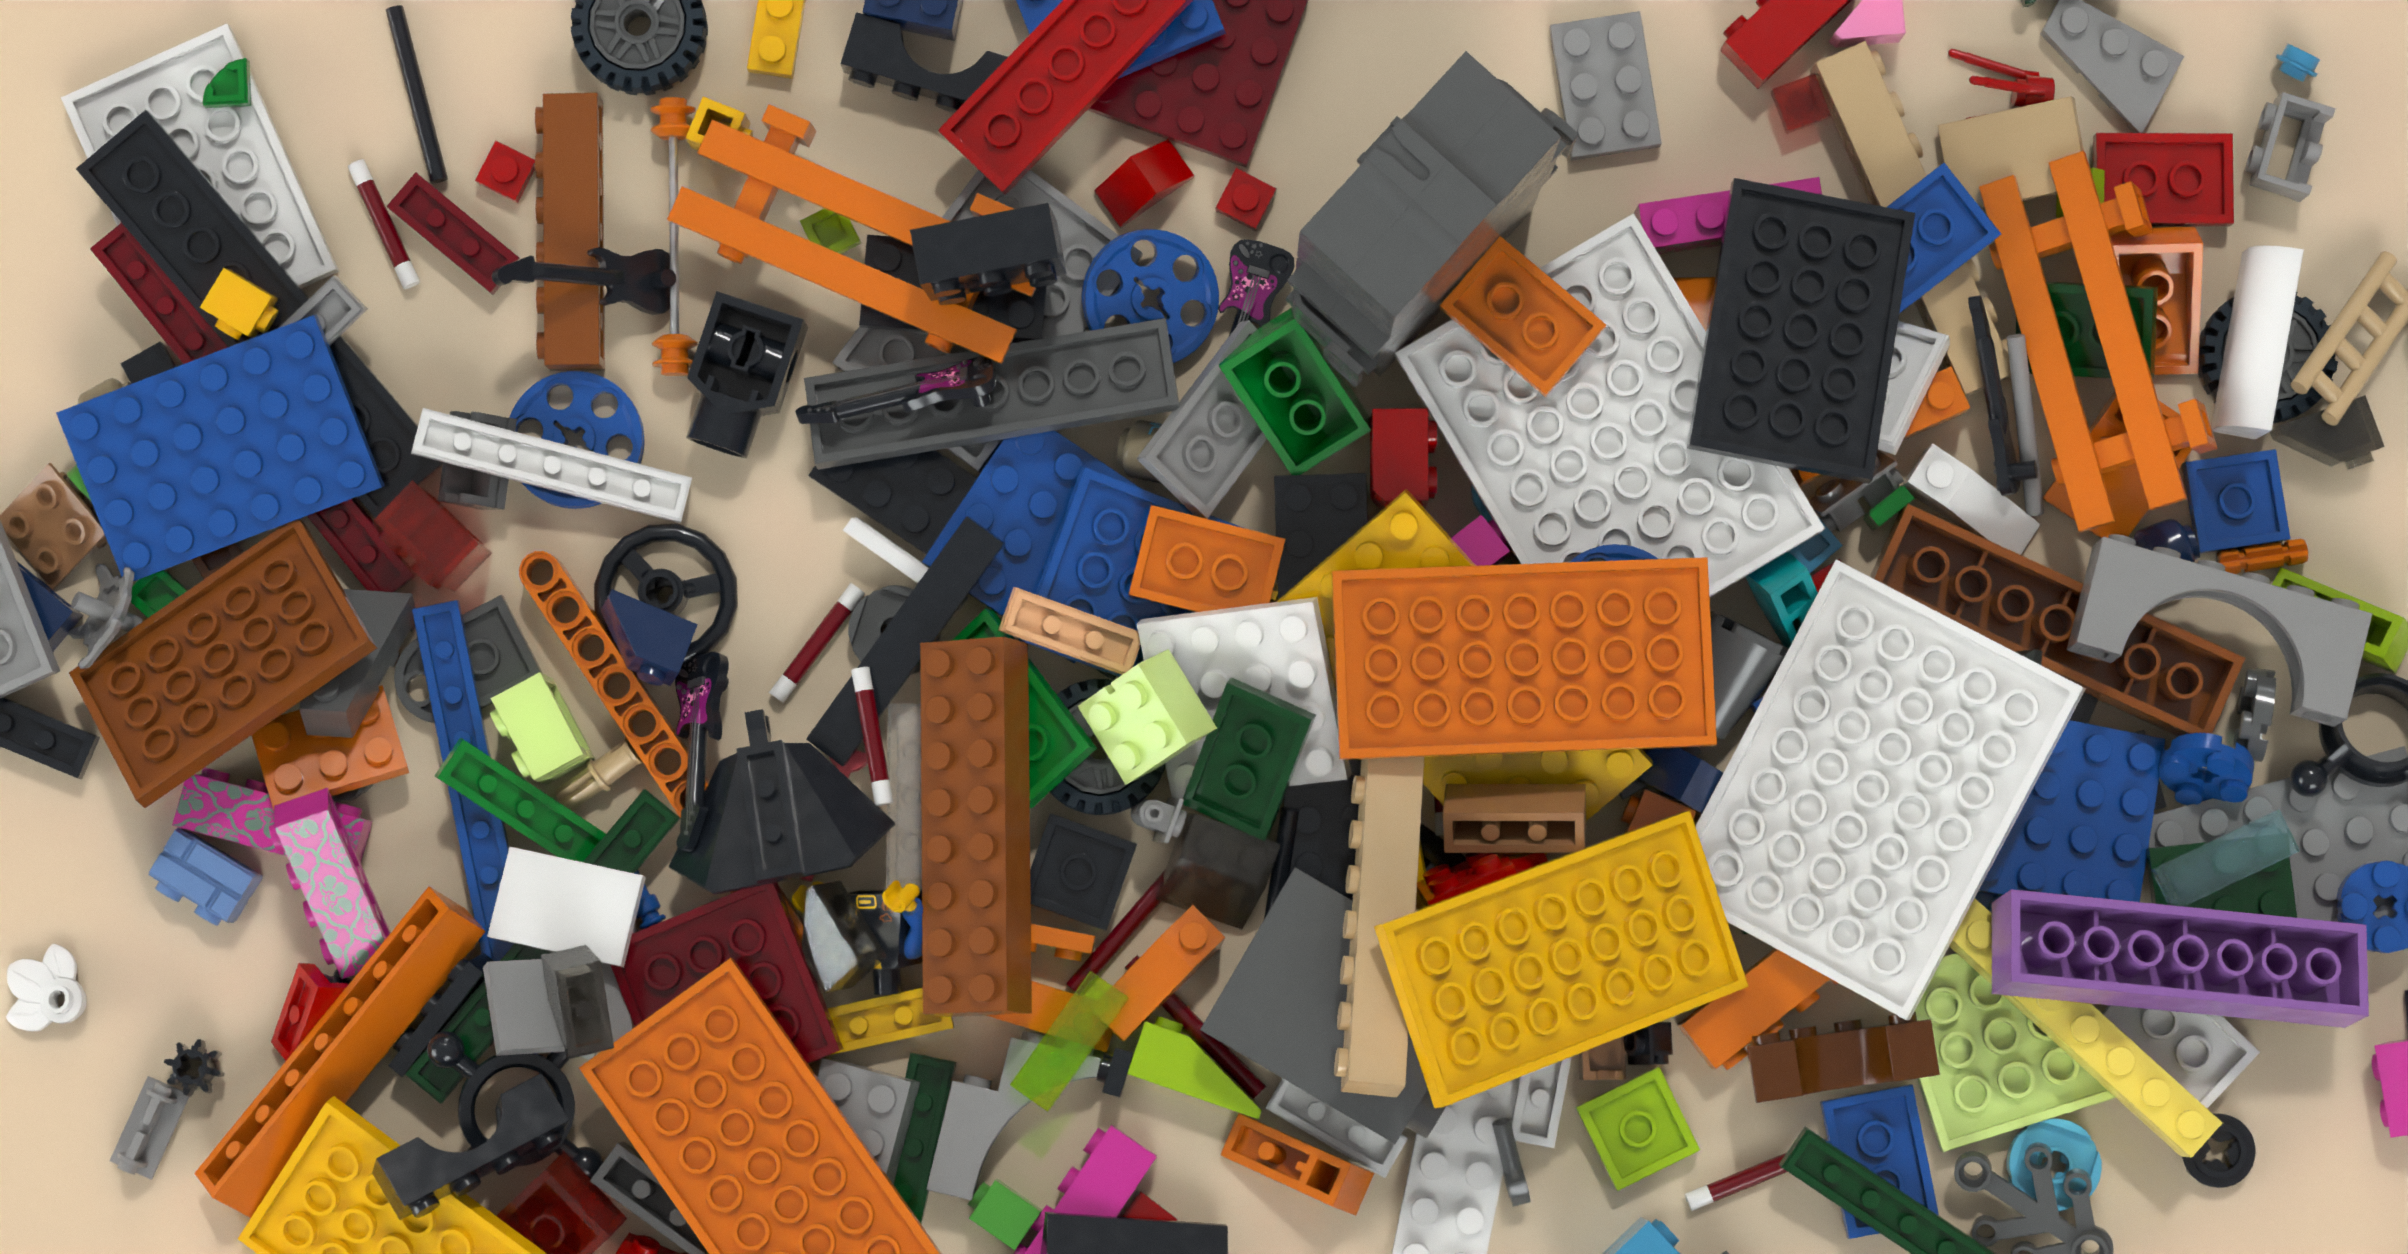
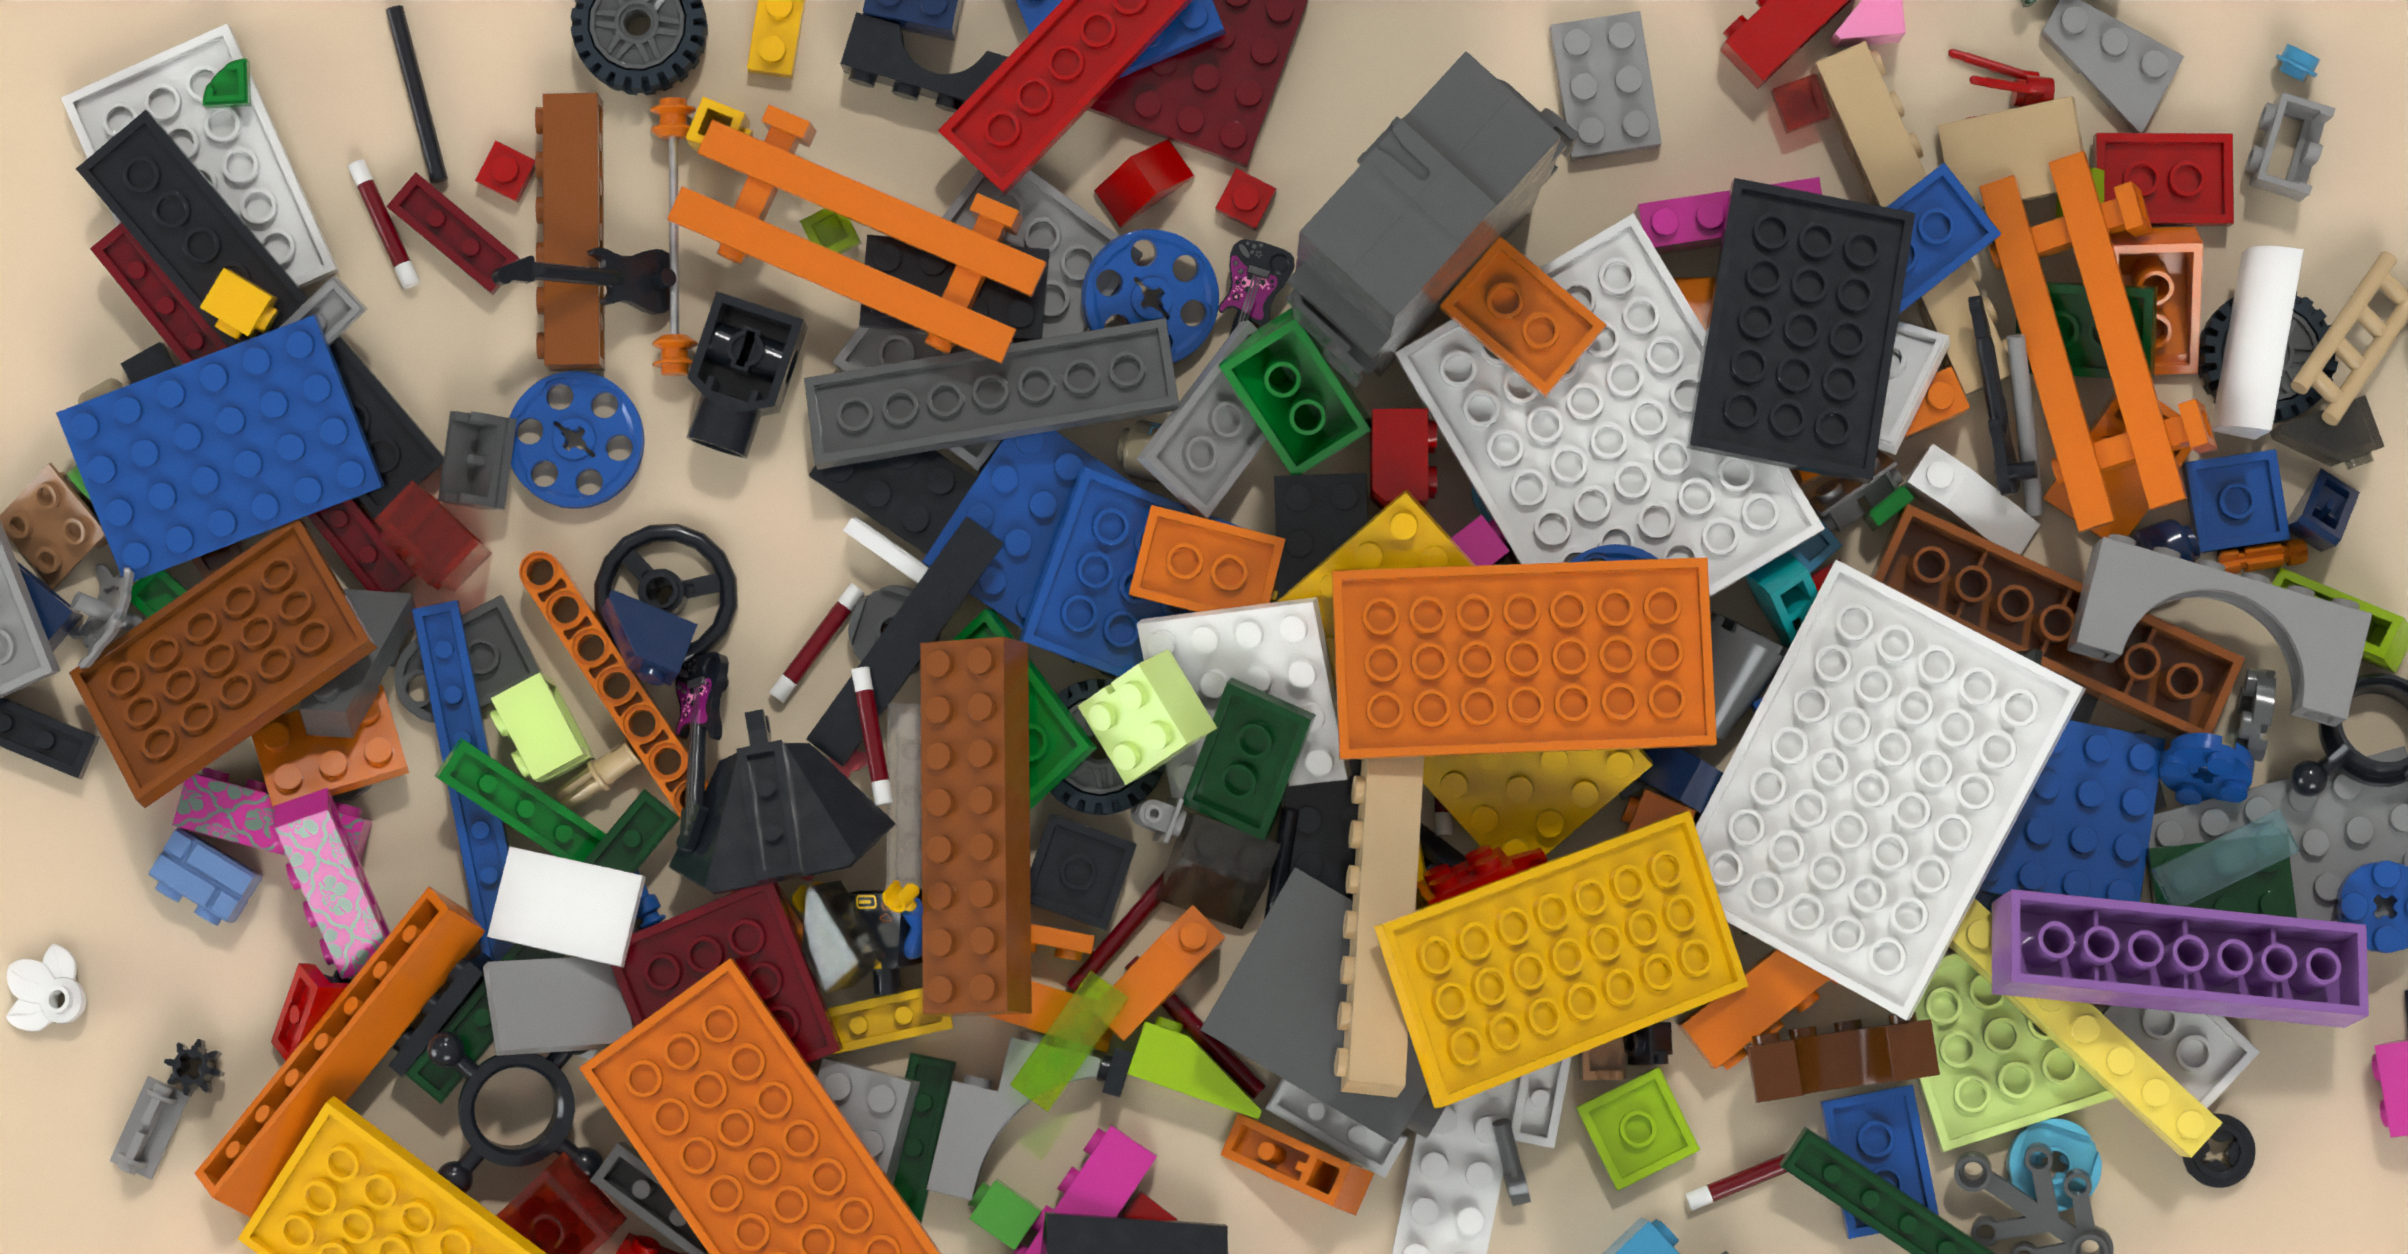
(420, 1175): black arch -> none
(551, 465): white tile -> none
(578, 1000): clear smoke slope -> none
(967, 379): black piece -> none
(989, 253): black brick -> none
(1070, 631): light nougat tile -> none
(1514, 818): medium nougat brick -> none
(2323, 511): none -> dark blue slope

